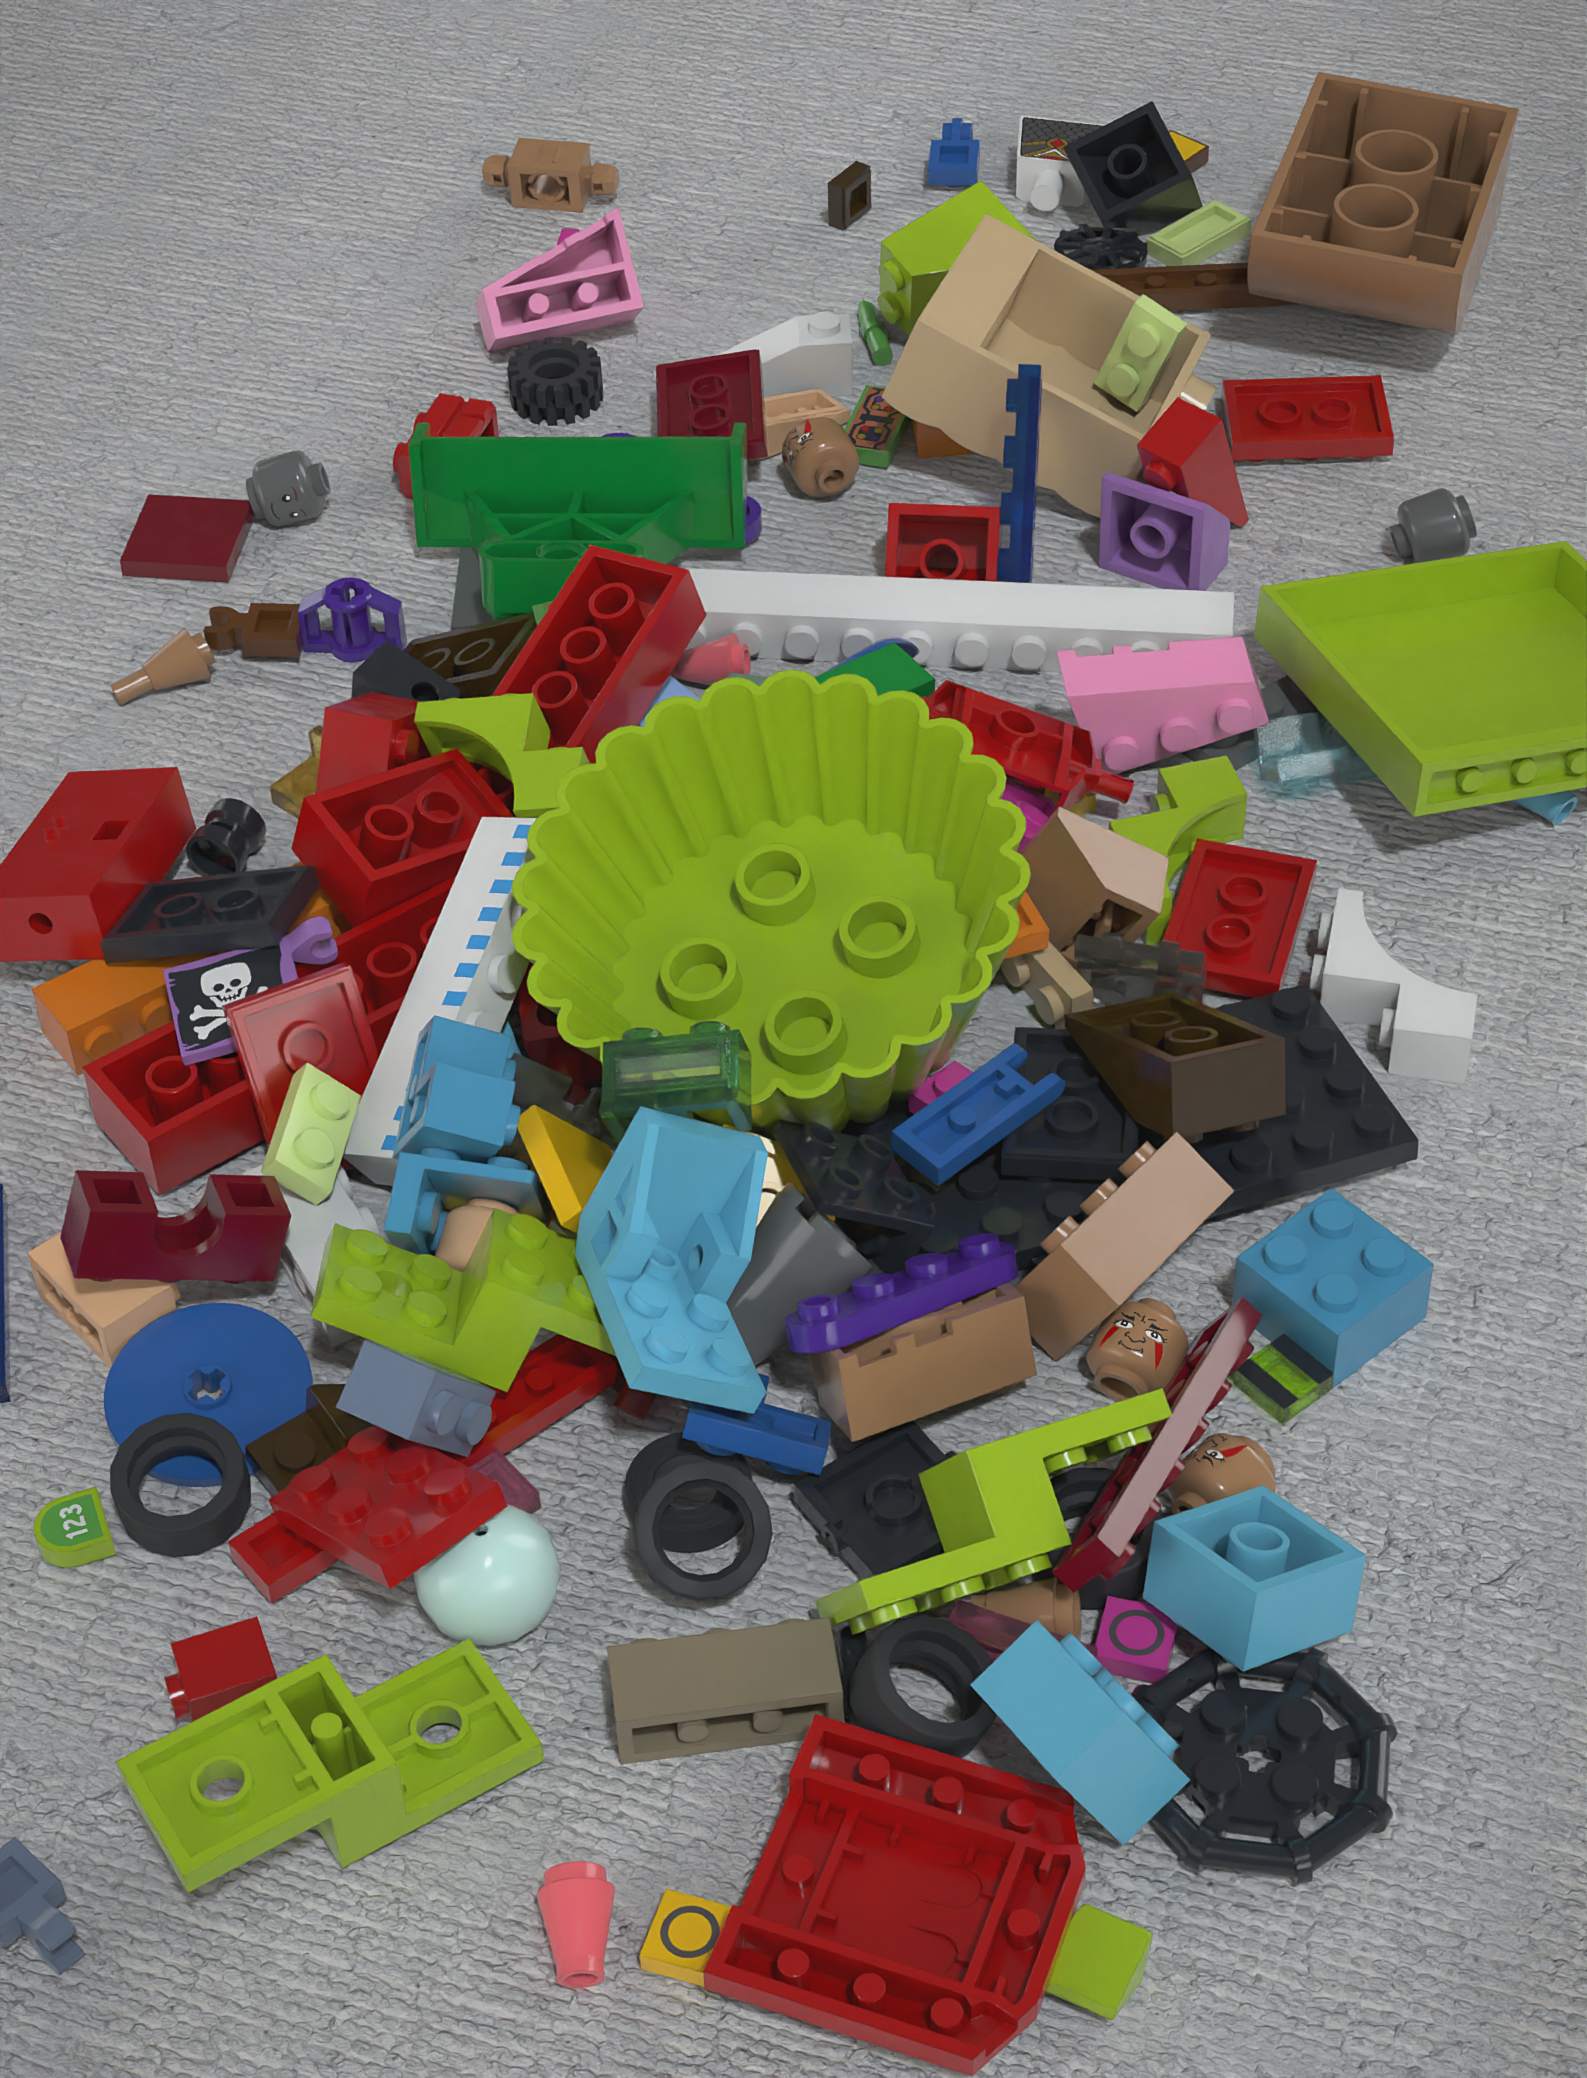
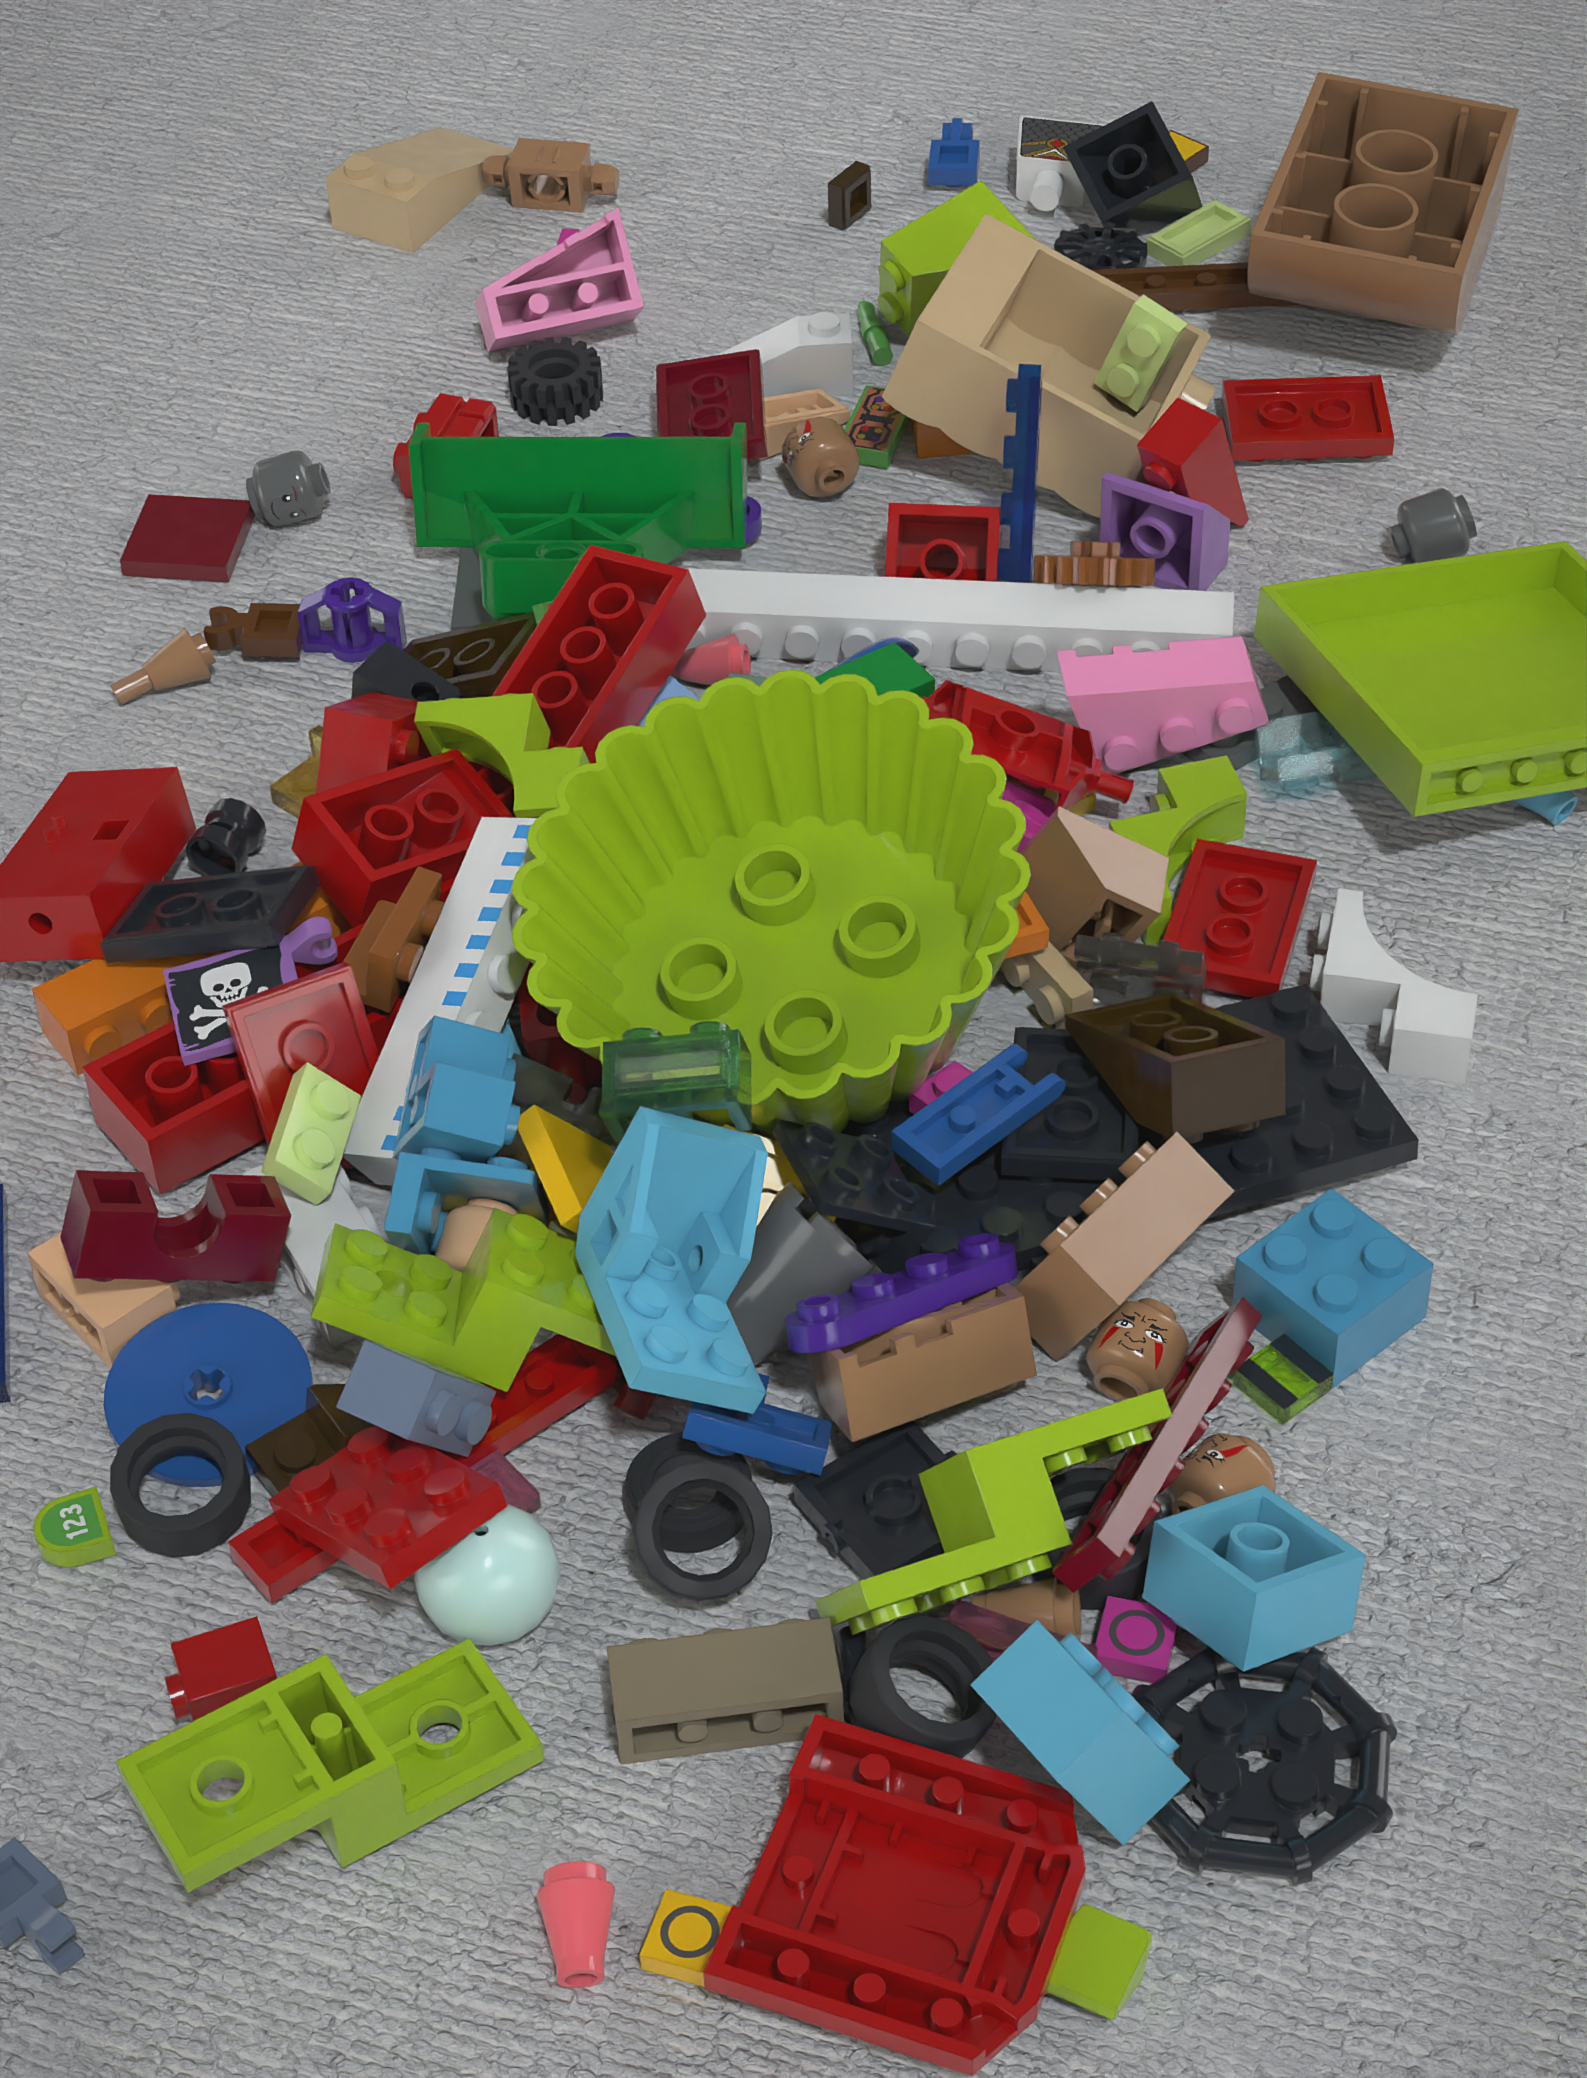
(395, 940): none -> dark orange bracket
(408, 186): none -> tan slope
(1094, 565): none -> dark orange gear

